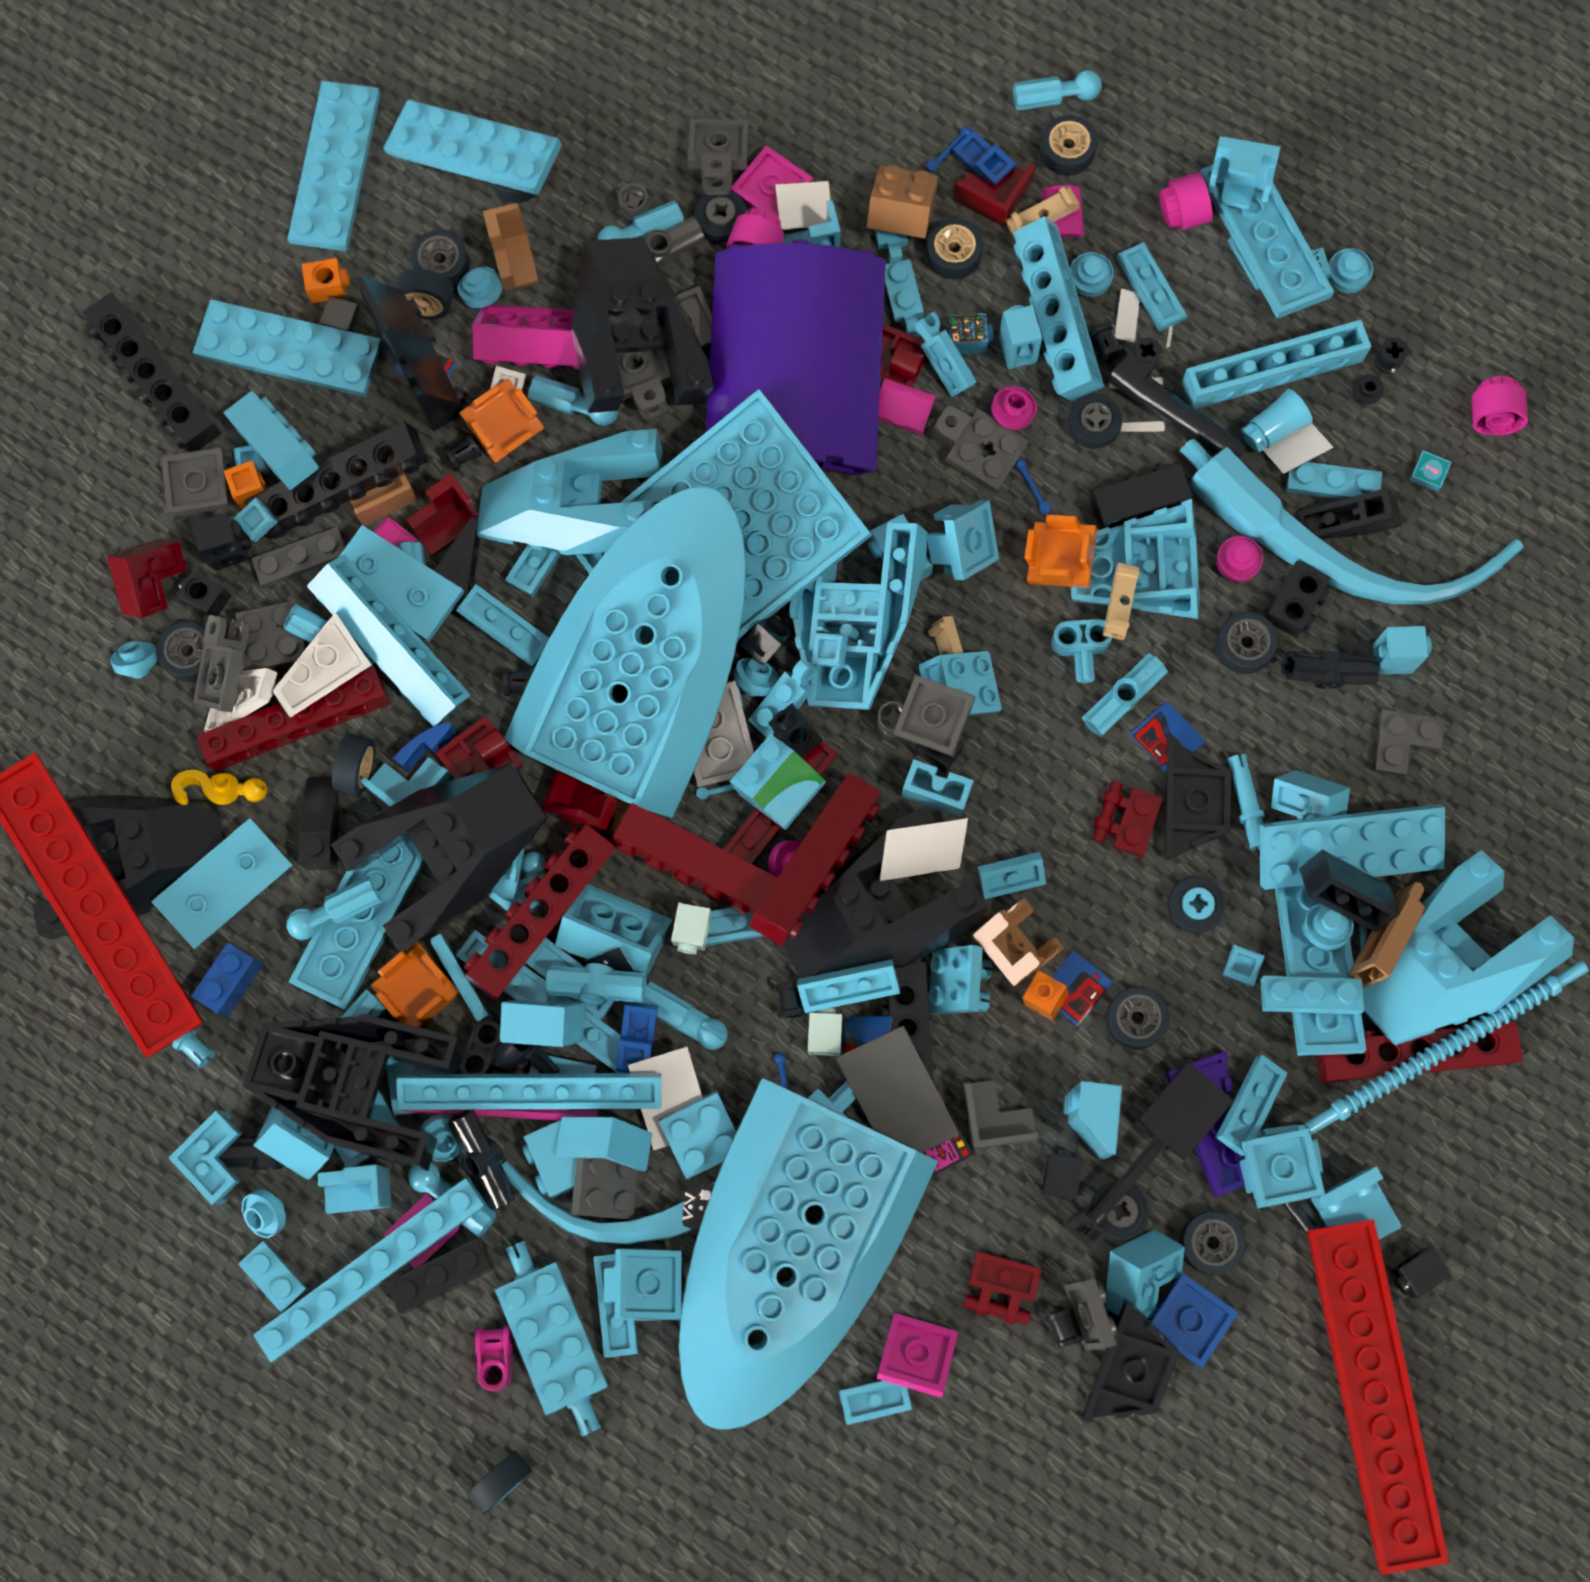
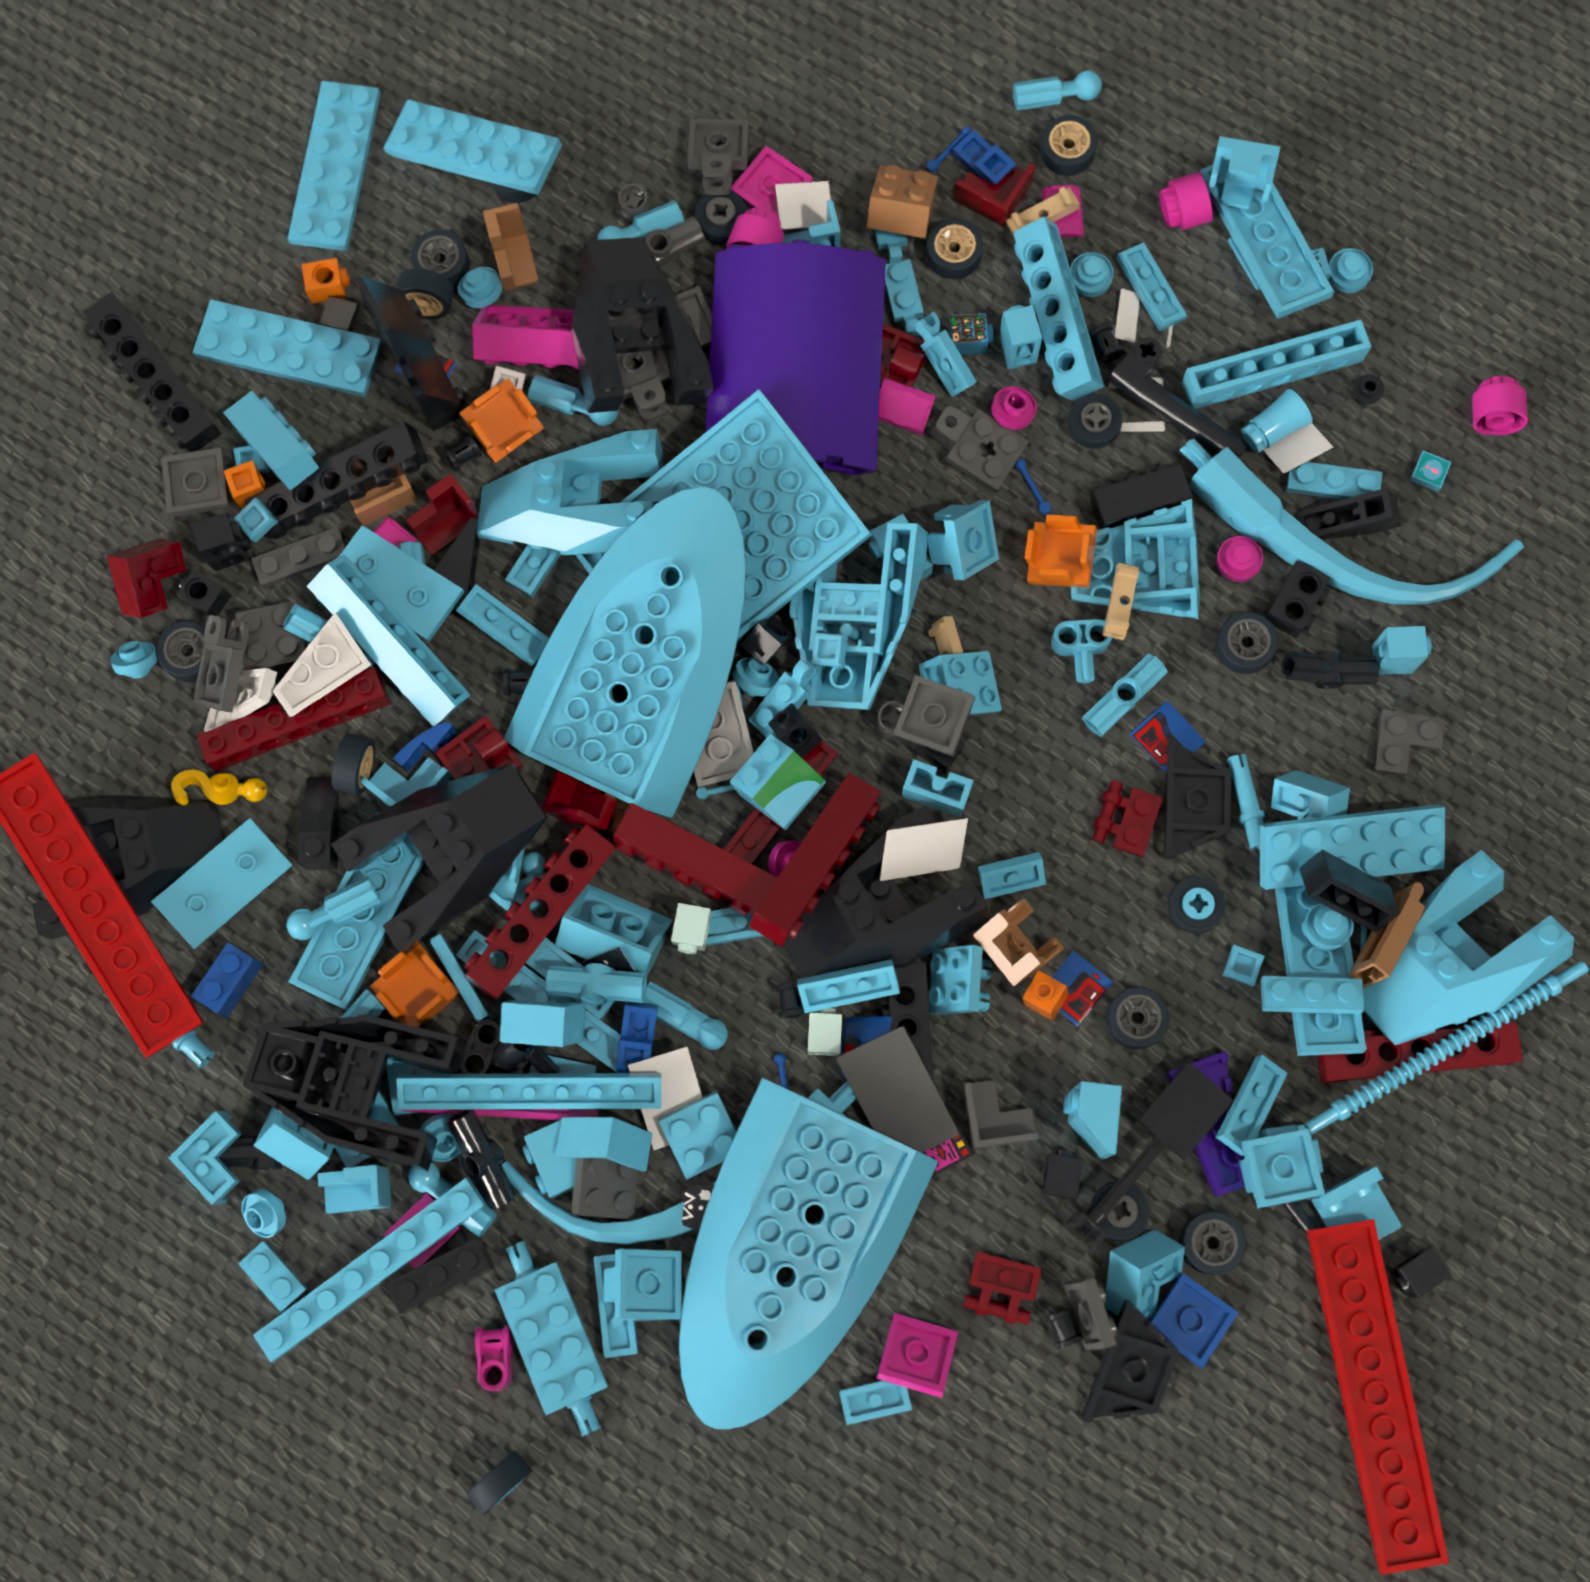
(1393, 355): black bush -> none

